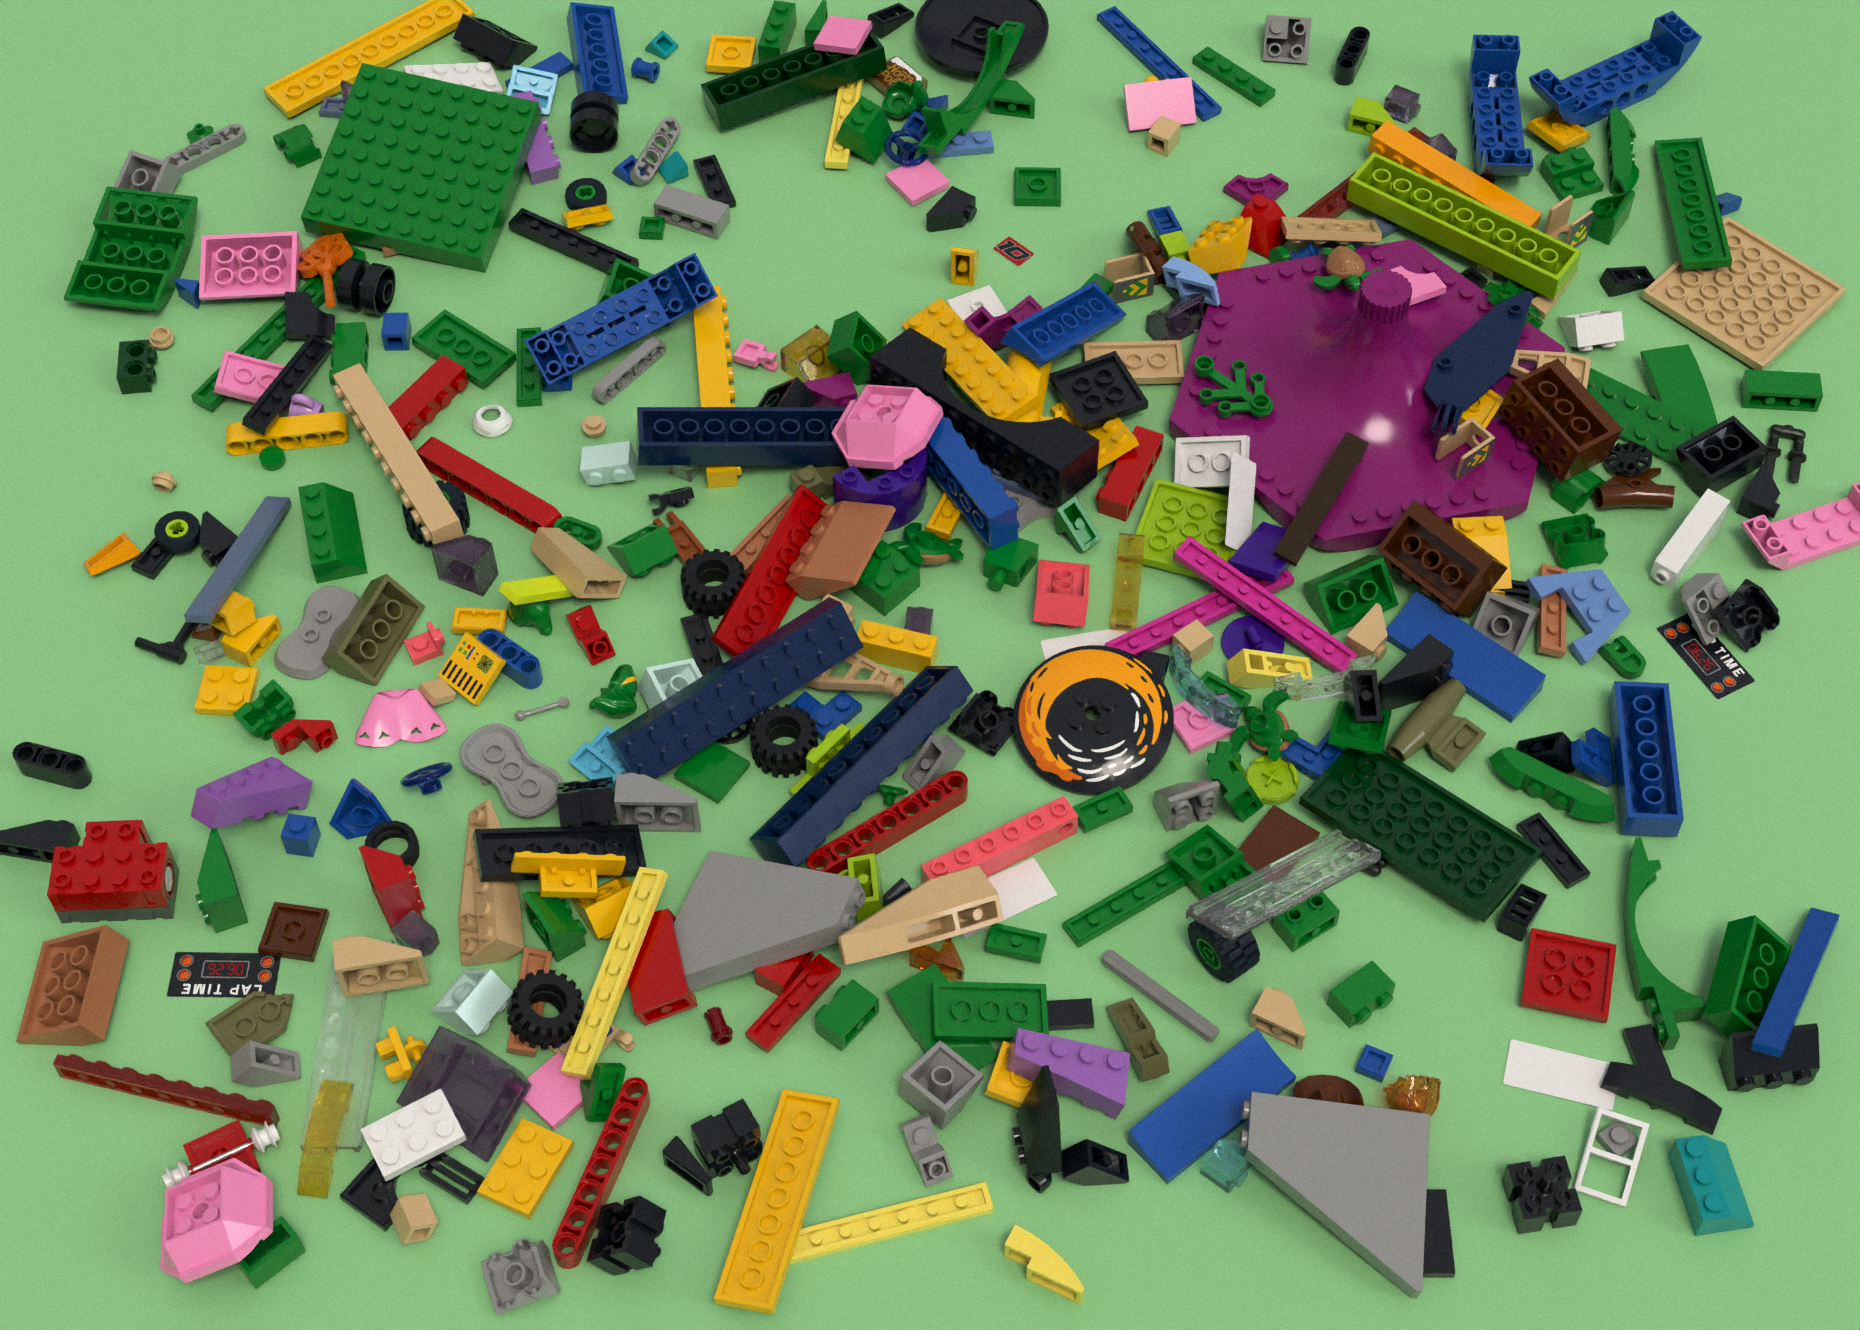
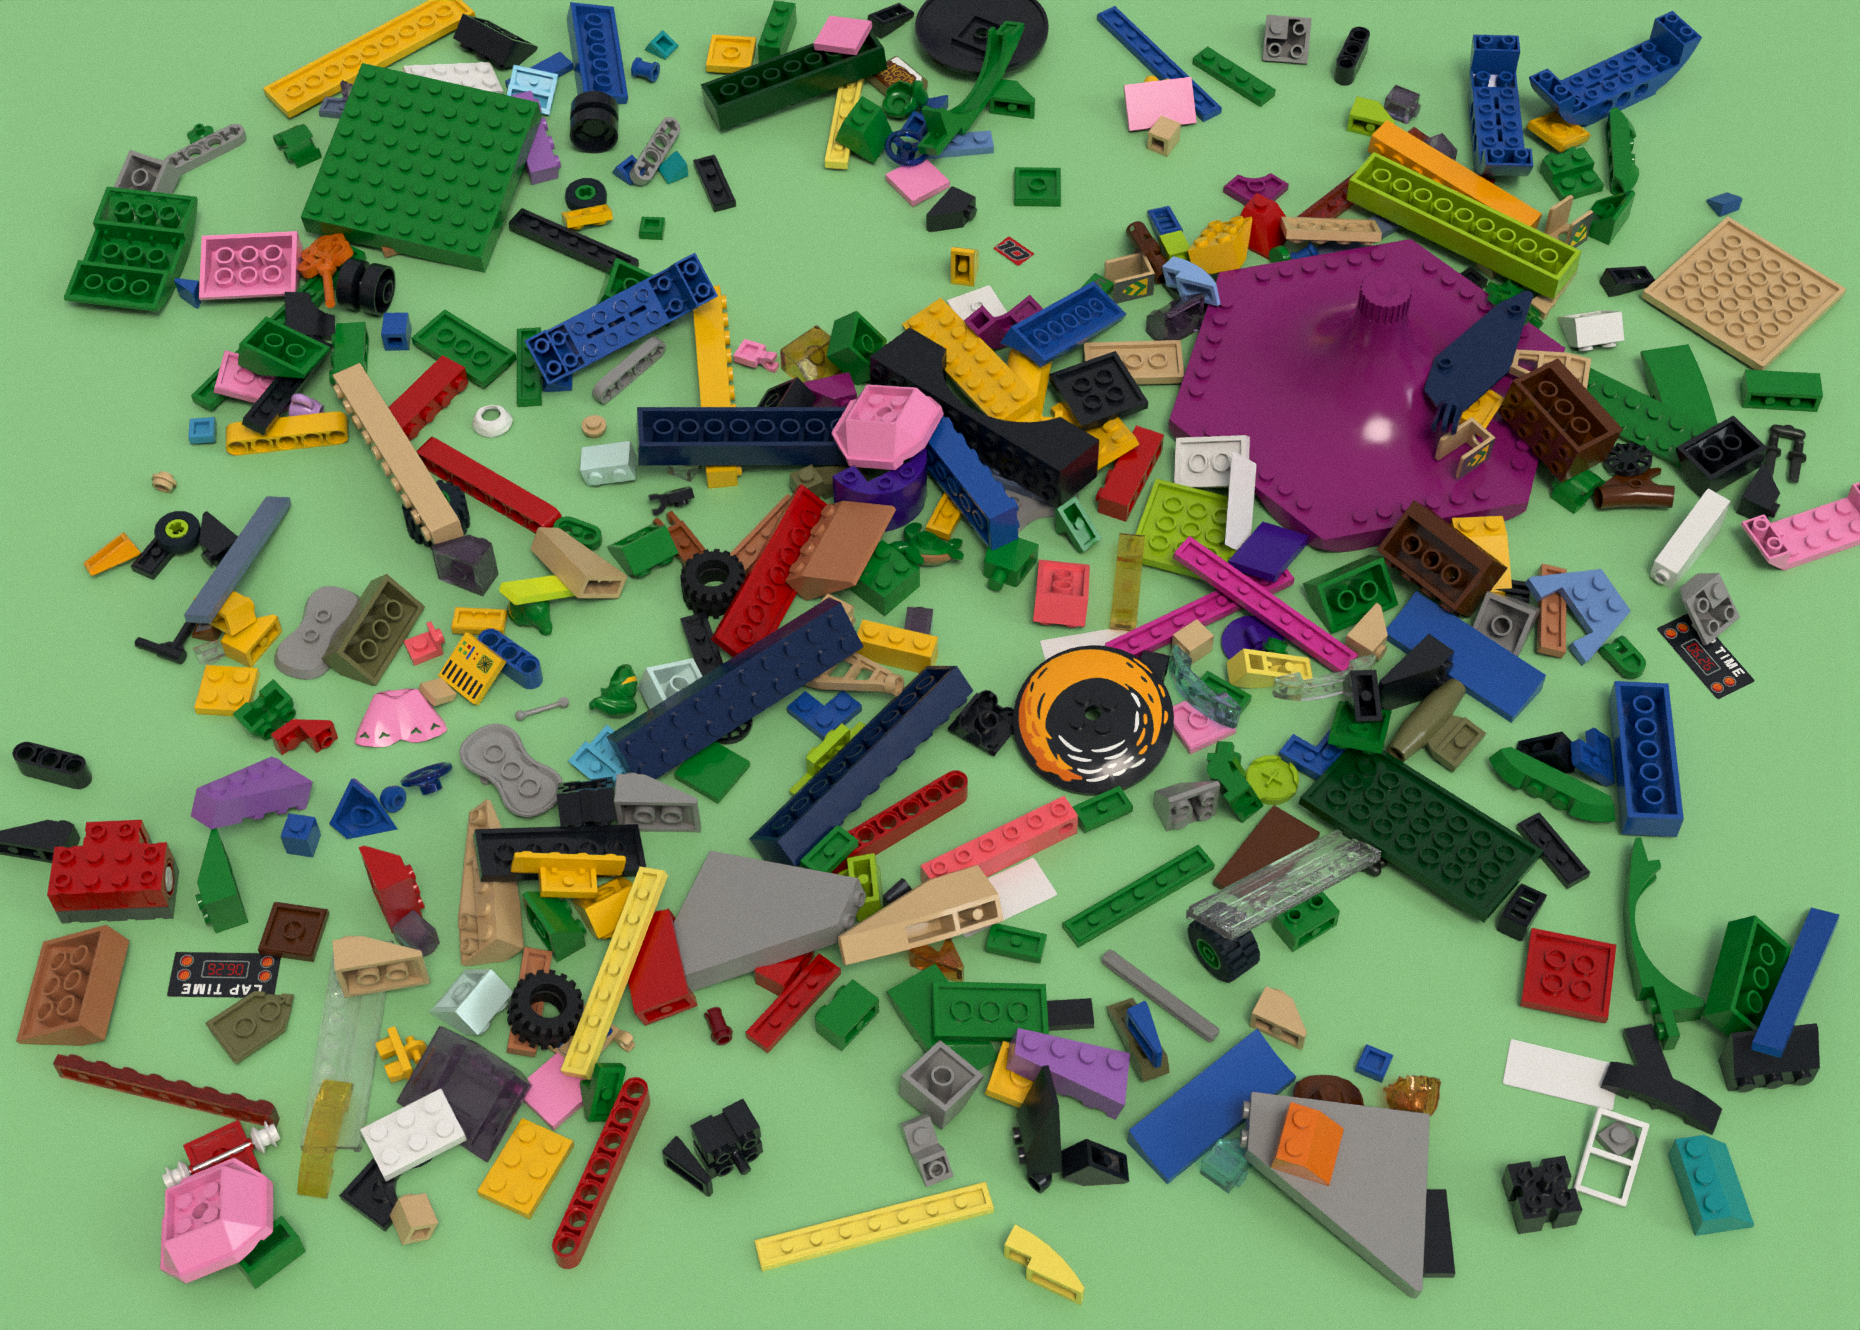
(136, 366): dark green brick -> none
(161, 337): tan plate -> none
(202, 430): none -> dark azure plate
(264, 1065): light grey slope -> none
(272, 458): green tile -> none
(279, 351): none -> green slope
(332, 532): green slope -> none
(393, 798): none -> blue plate
(395, 829): black tyre -> none
(433, 1163): black tile -> none
(520, 1275): light grey slope -> none
(589, 635): red slope -> none
(627, 1236): black brick -> none
(692, 212): light grey brick -> none
(777, 724): black tyre -> none
(777, 1202): yellow plate -> none
(816, 23): green slope -> none
(830, 851): none -> green plate
(890, 793): green plant -> none
(935, 759): light grey slope -> none
(1143, 1030): none -> blue slope
(1208, 862): green slope -> none
(1258, 404): green plant -> none
(1267, 728): green animal -> none
(1275, 646): none -> green plate
(1307, 1144): none -> orange slope
(1321, 499): dark brown slope -> none
(1345, 269): animal -> none
(1361, 994): green brick -> none
(1423, 285): bright pink tile -> none
(1576, 540): green slope -> none
(1692, 204): green plate -> none
(1748, 615): black slope -> none

